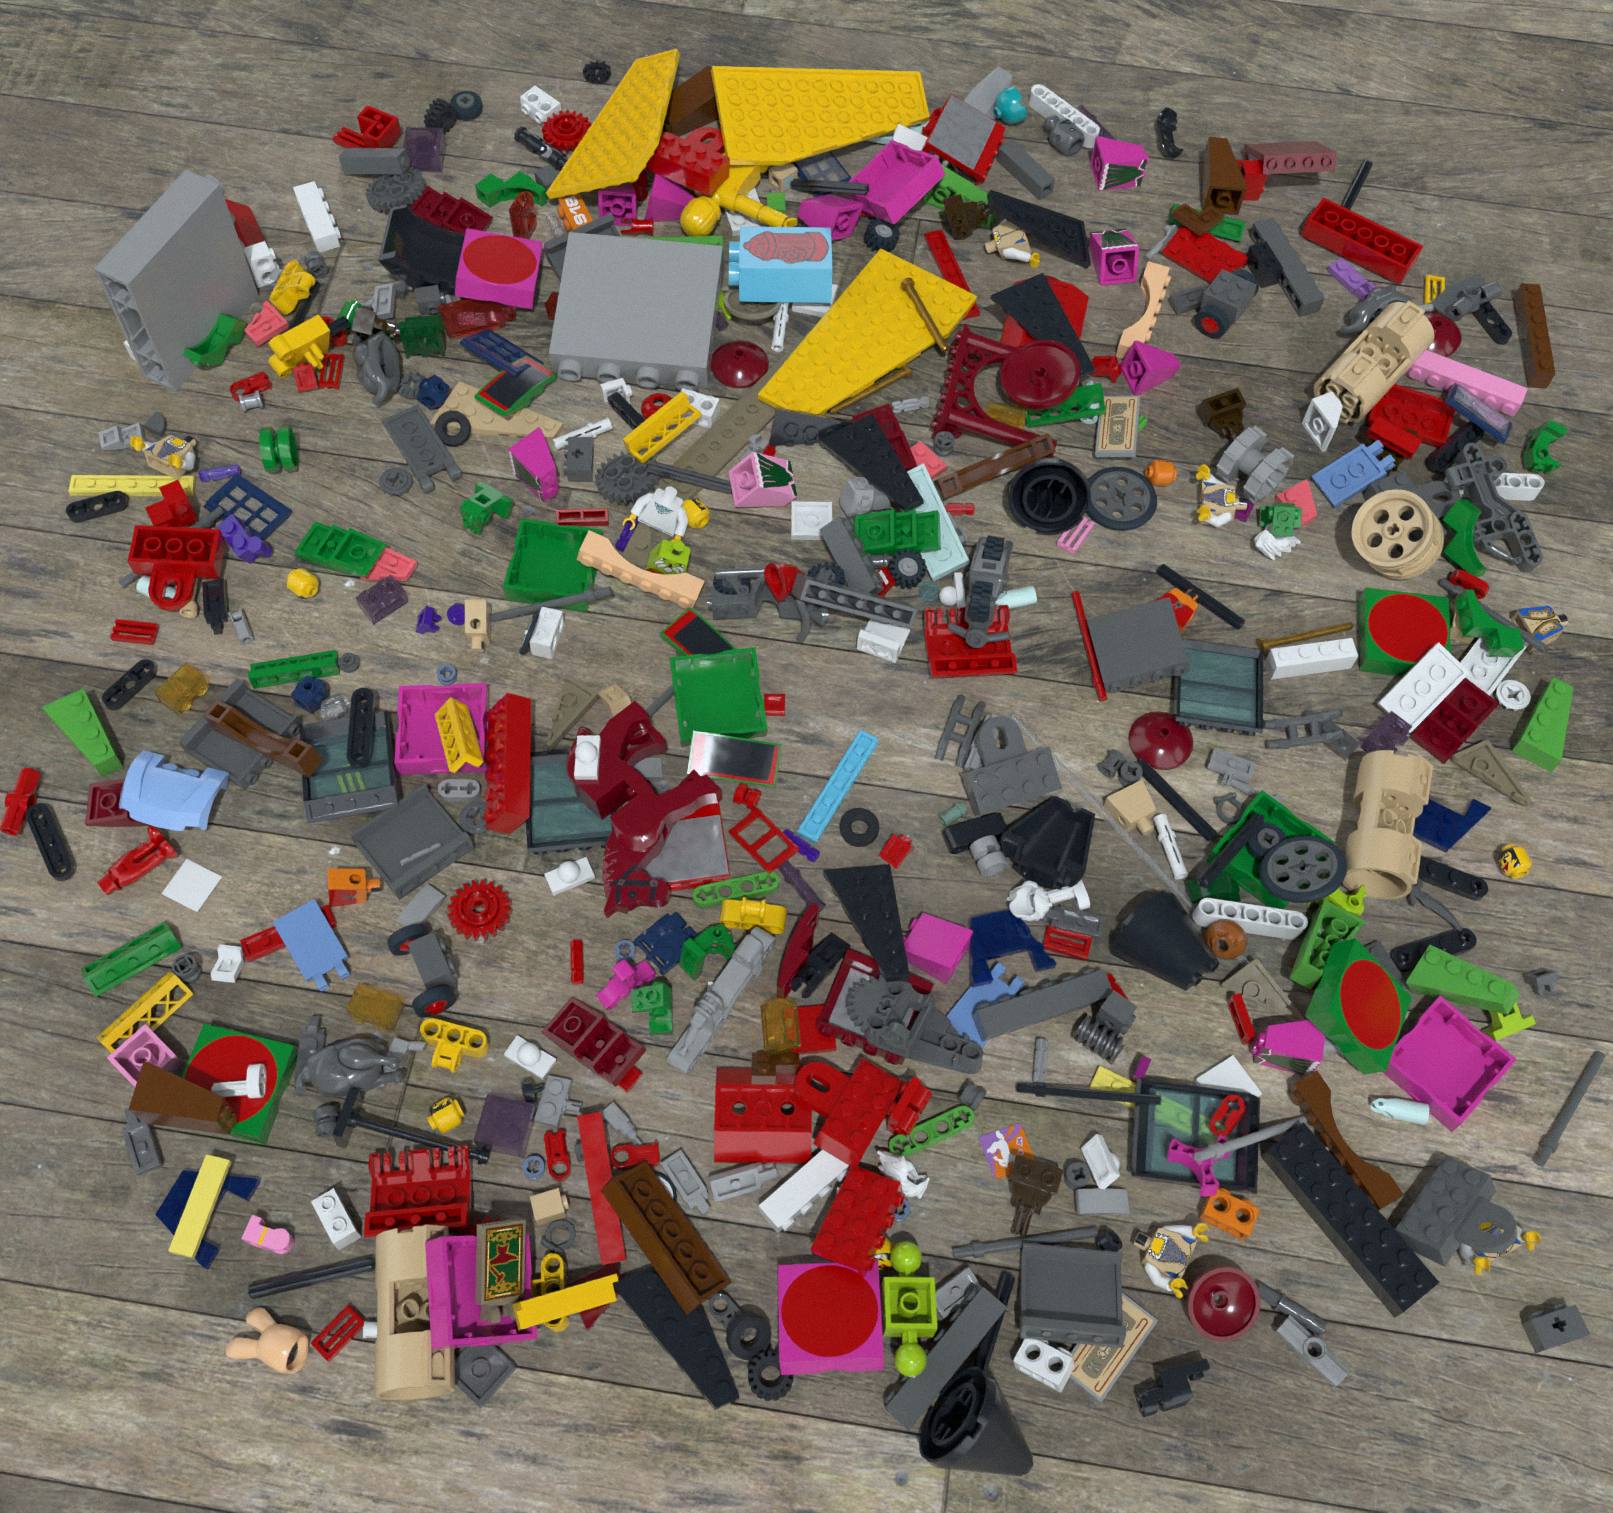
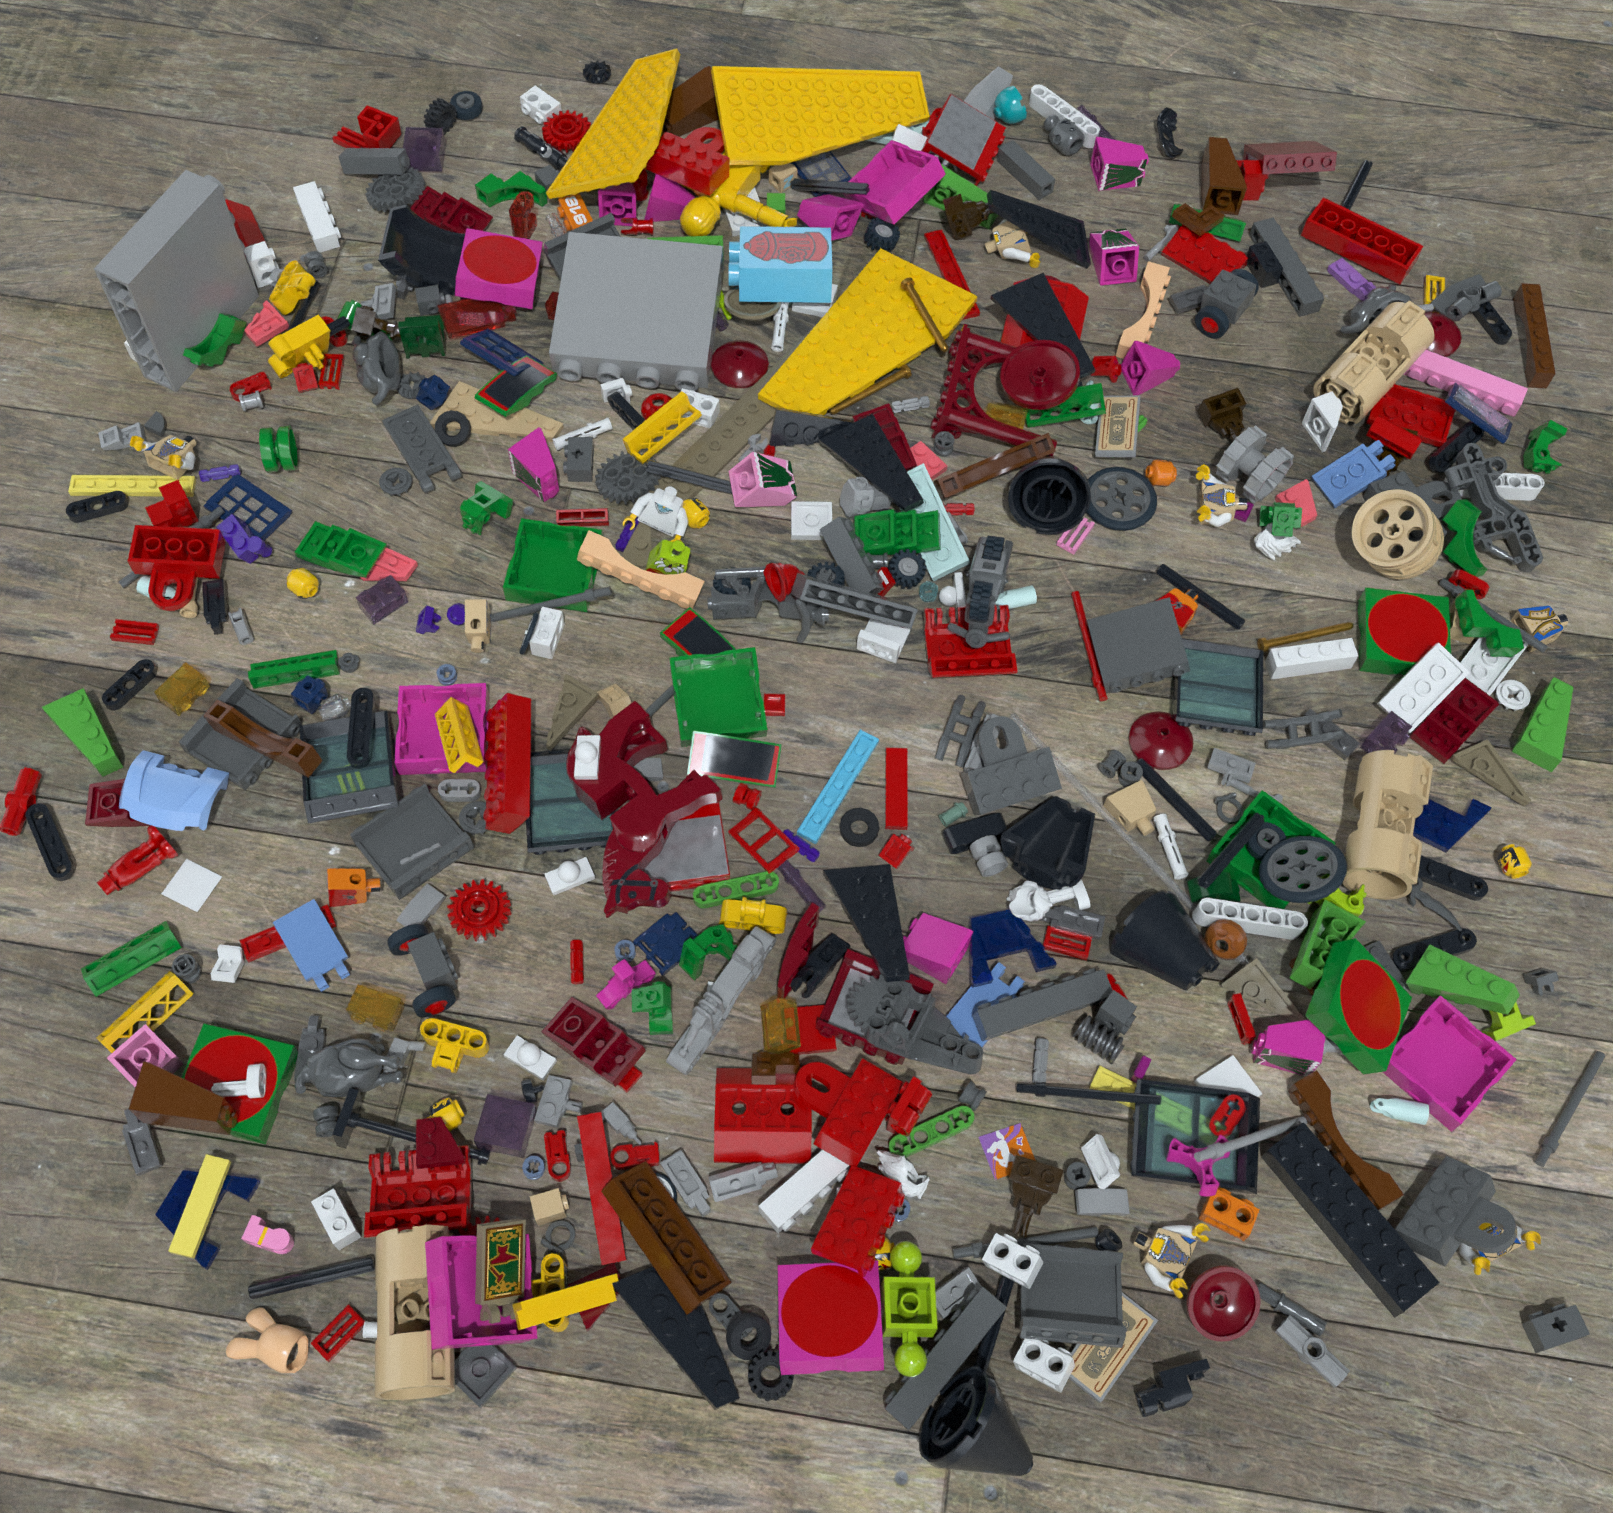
(435, 1145): none -> dark red wing
(896, 788): none -> red tile
(1010, 1264): none -> white brick

